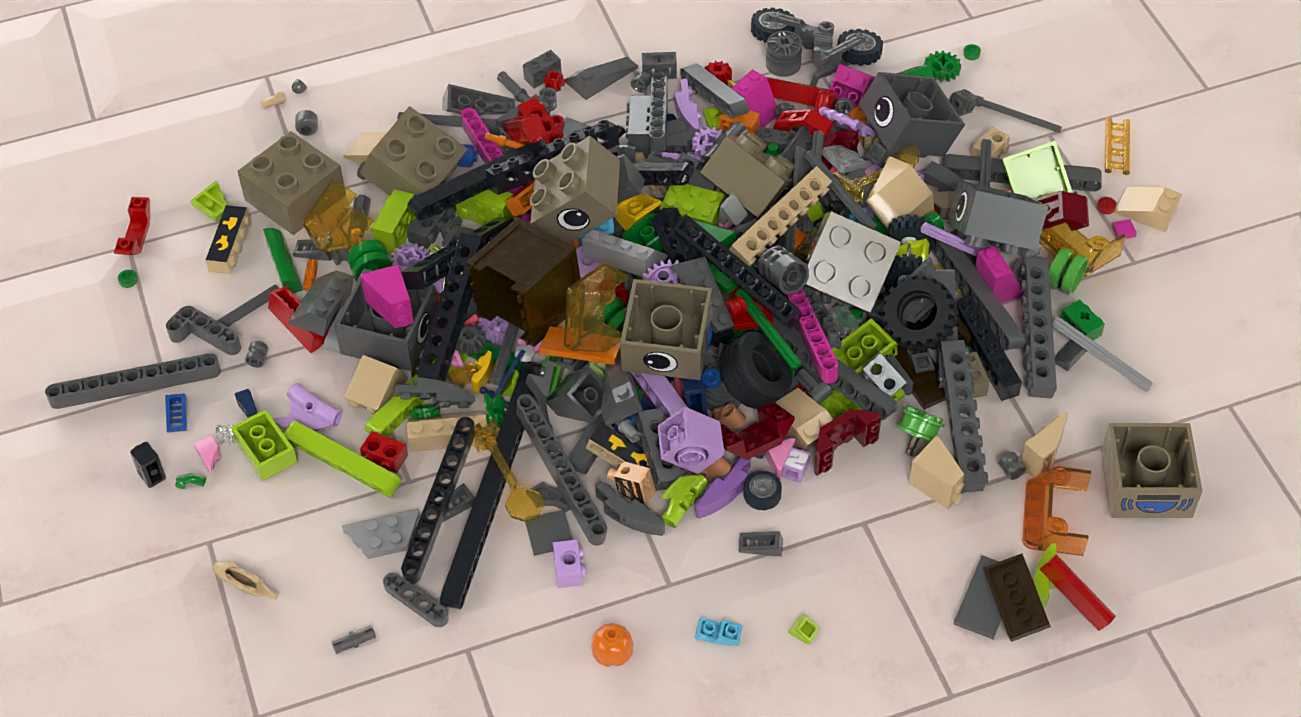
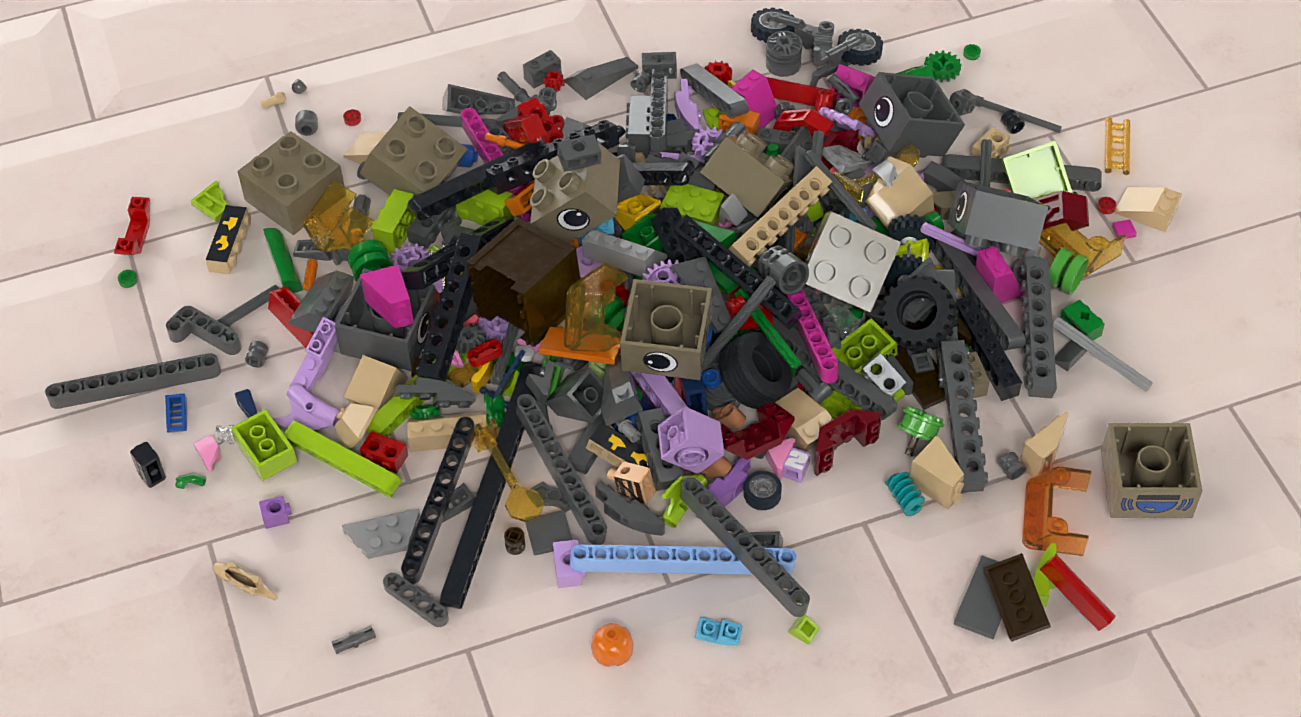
(273, 505): none -> medium lavender brick
(318, 356): none -> lavender slope
(352, 117): none -> red tile
(353, 423): none -> tan slope
(485, 353): none -> red beam
(514, 540): none -> dark brown wheel
(579, 153): none -> dark grey brick
(672, 564): none -> light blue beam
(708, 508): none -> dark grey beam
(738, 321): none -> dark grey axle
(843, 89): none -> dark grey pin
(885, 172): none -> light grey slope
(905, 493): none -> teal piece
(1012, 121): none -> black wheel

